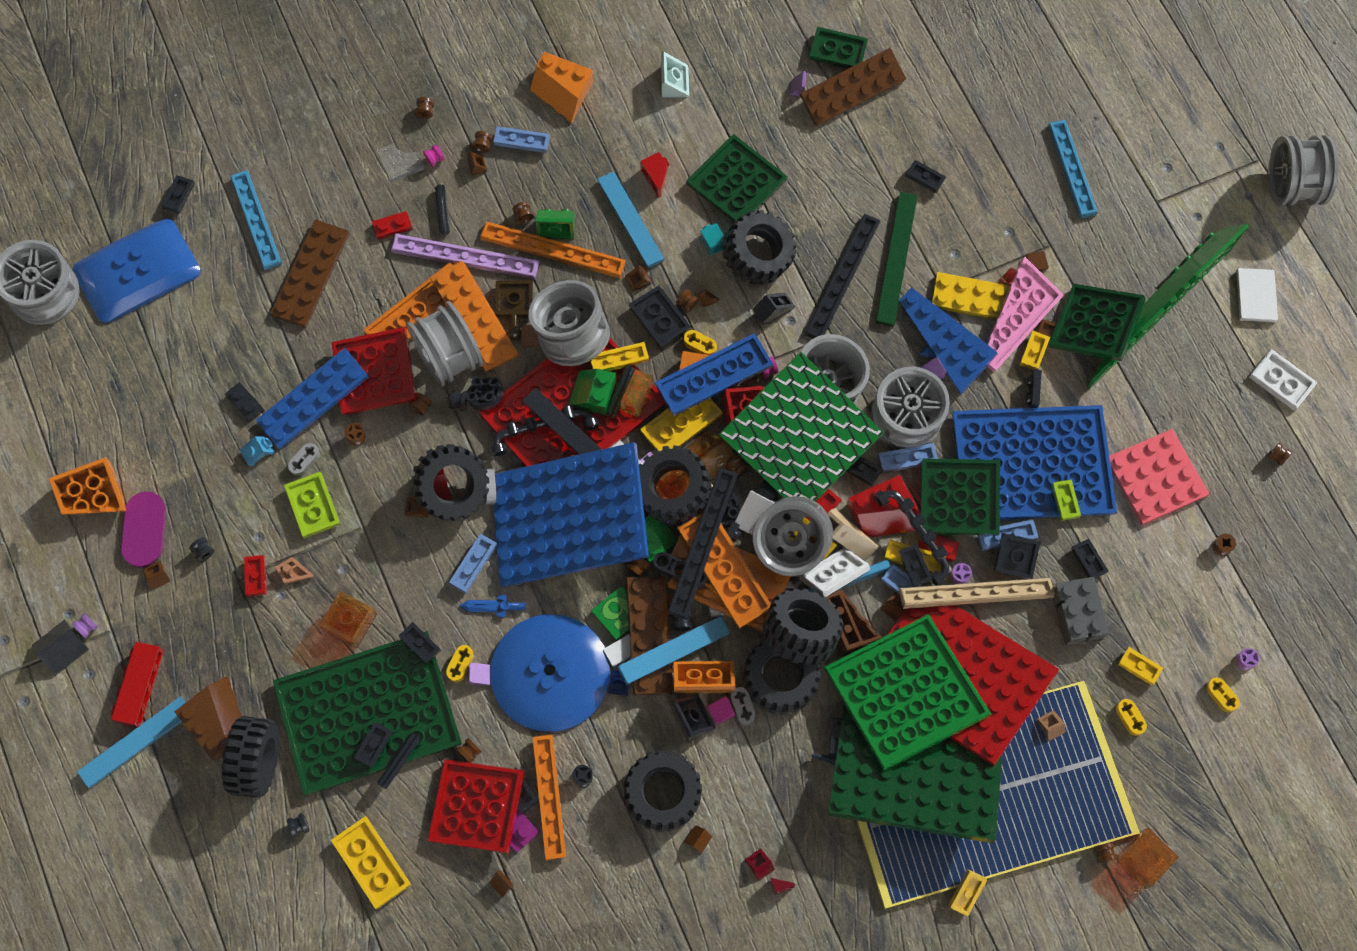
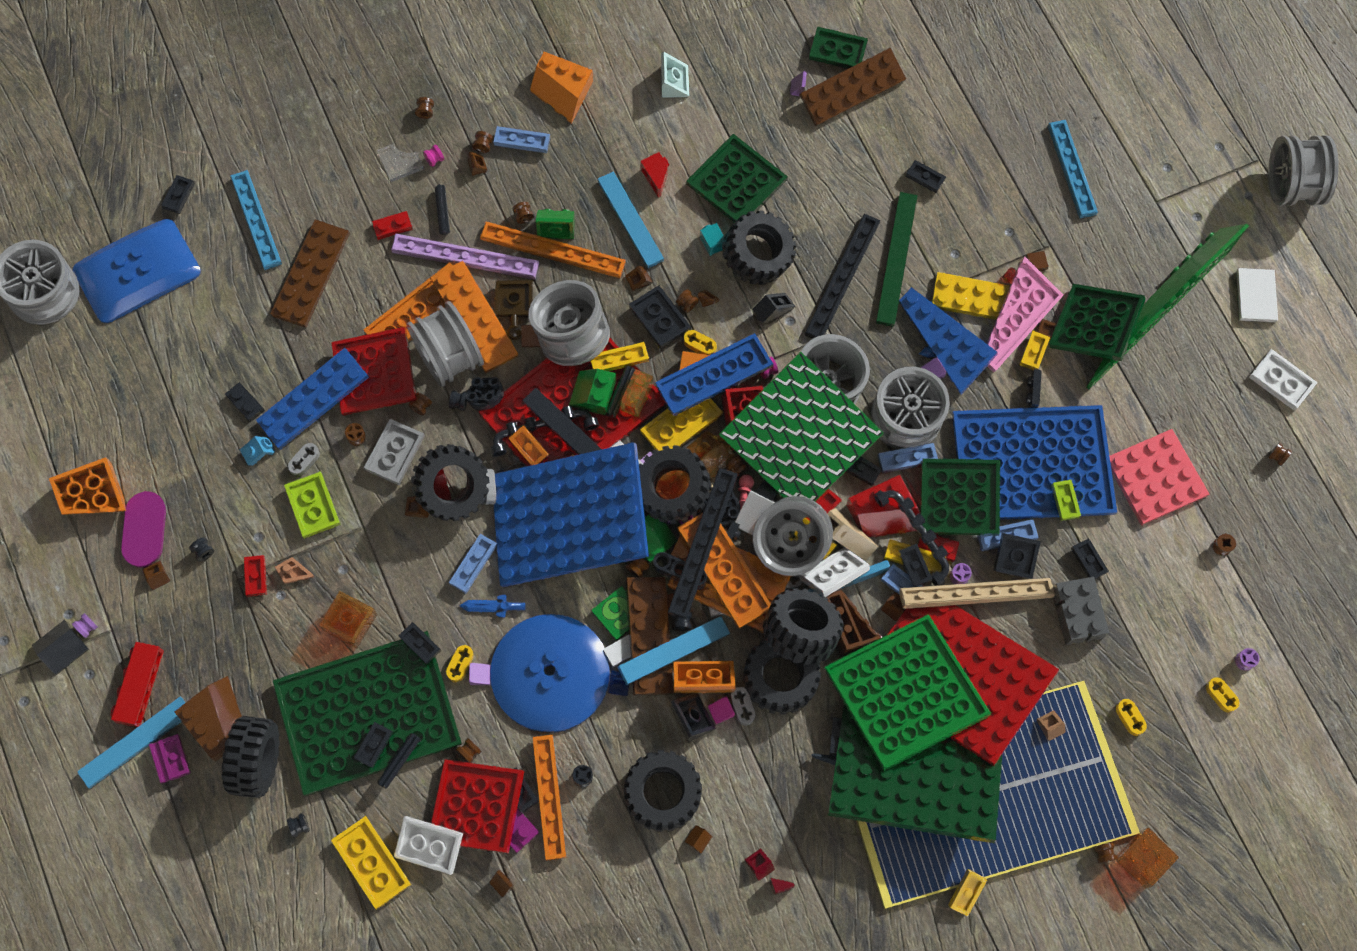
(170, 758): none -> magenta plate
(394, 451): none -> light grey plate
(428, 845): none -> white tile
(528, 446): none -> orange plate
(746, 483): none -> coral bar
(1140, 666): yellow plate -> none

